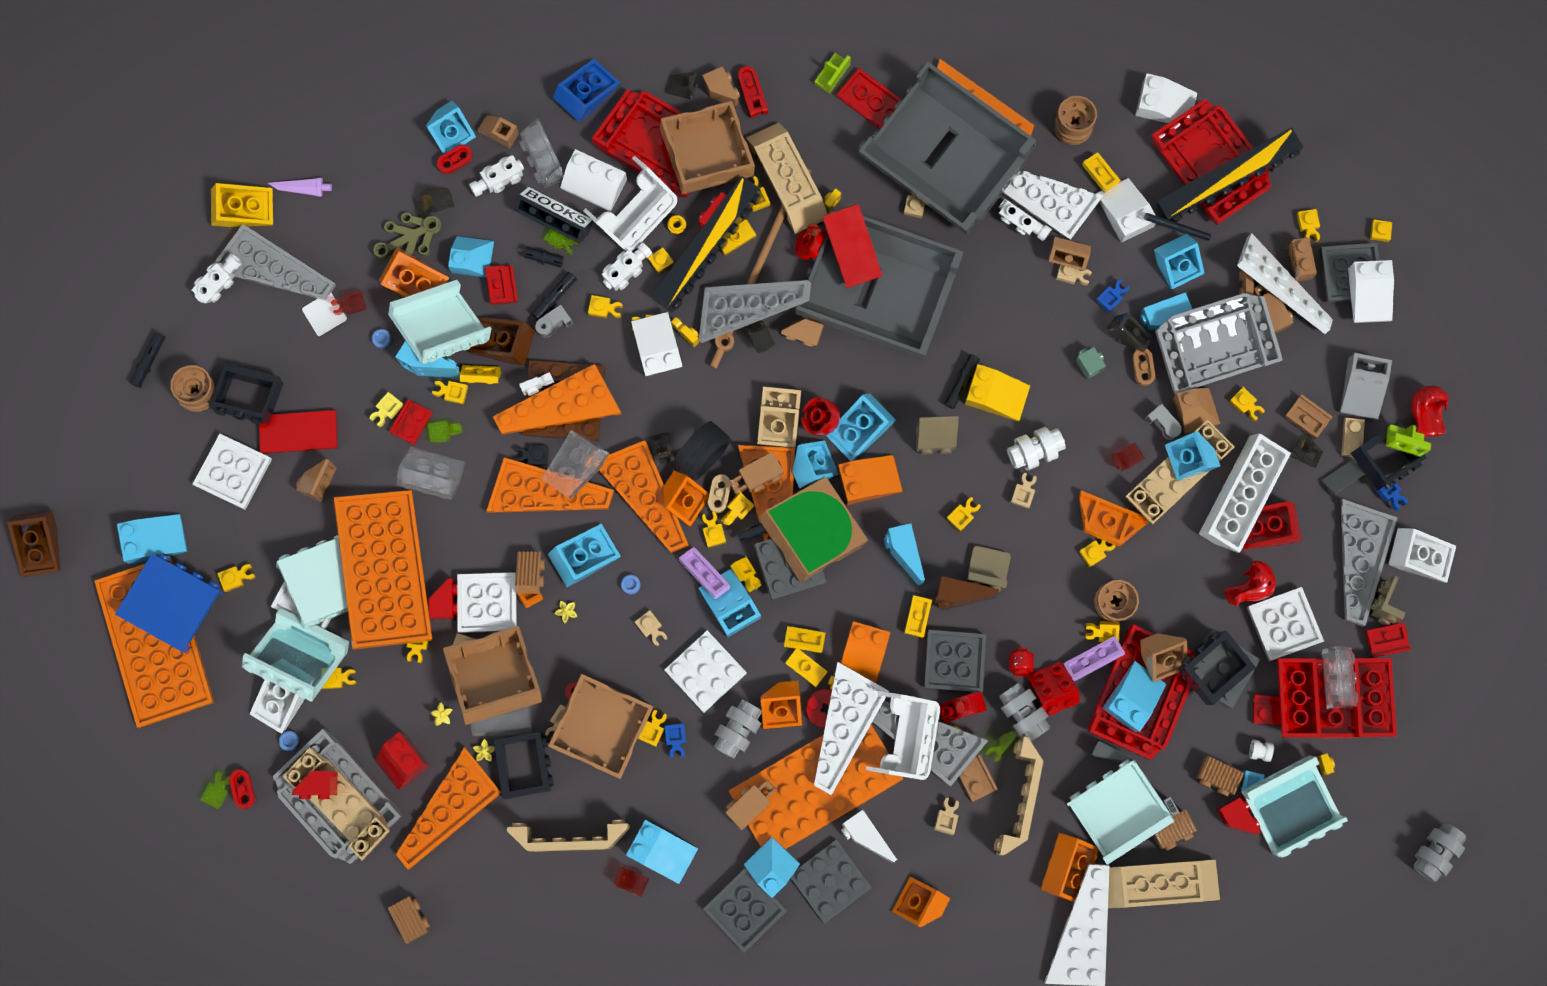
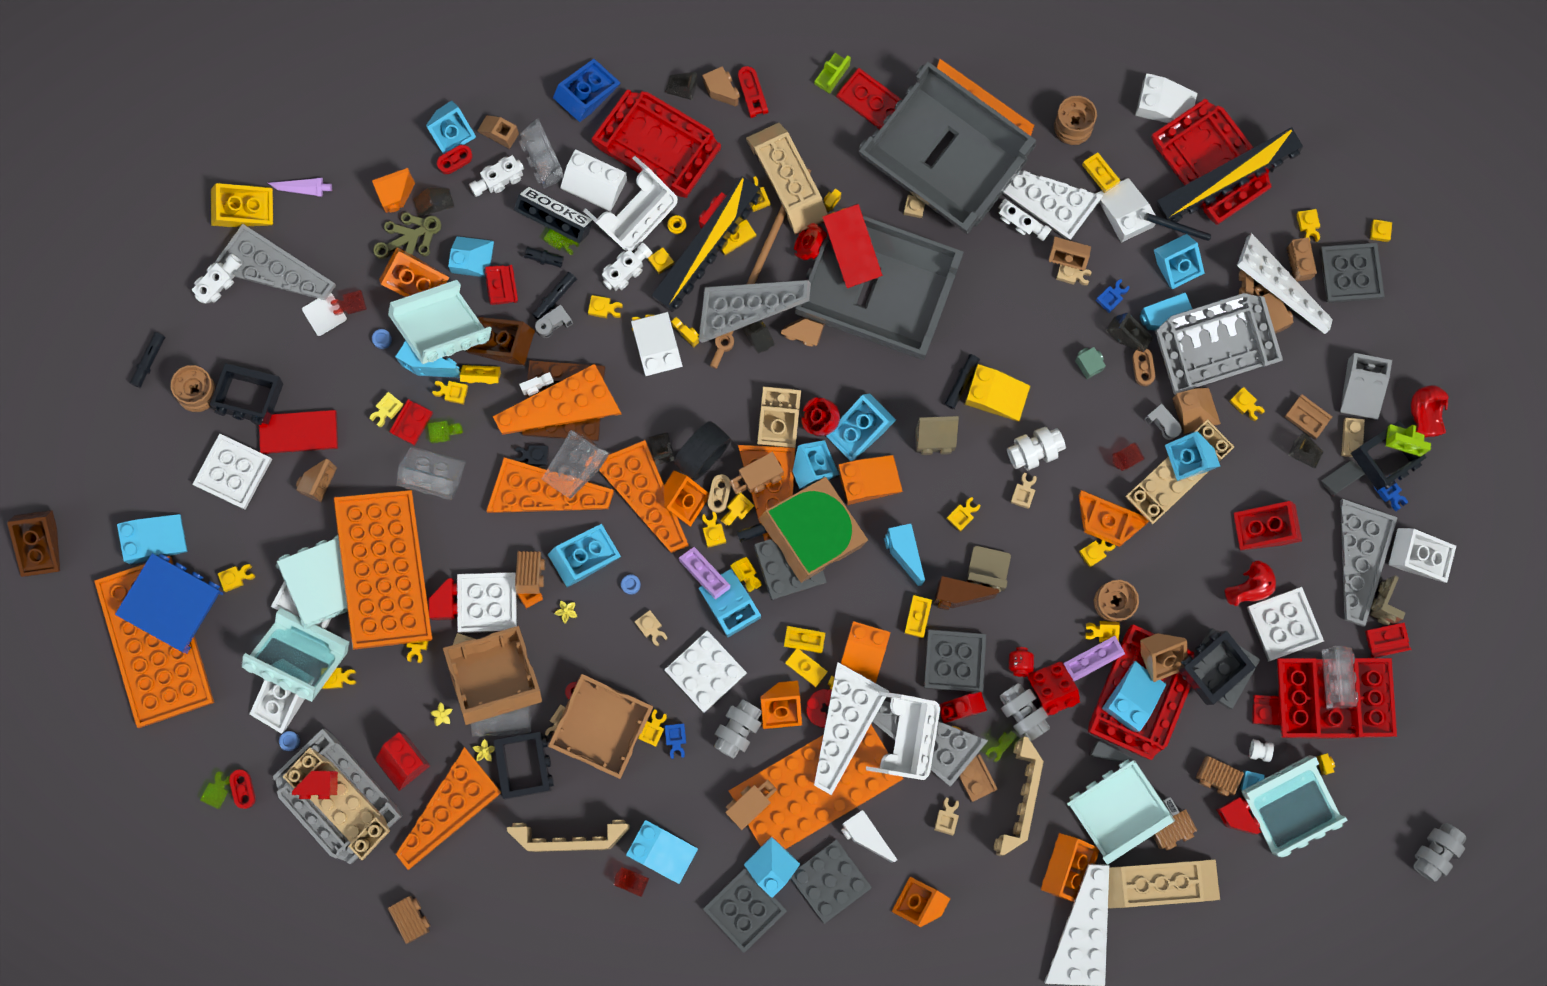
(394, 189): none -> orange slope
(706, 147): medium nougat tile -> none
(1245, 493): white slope -> none
(1371, 291): white slope -> none

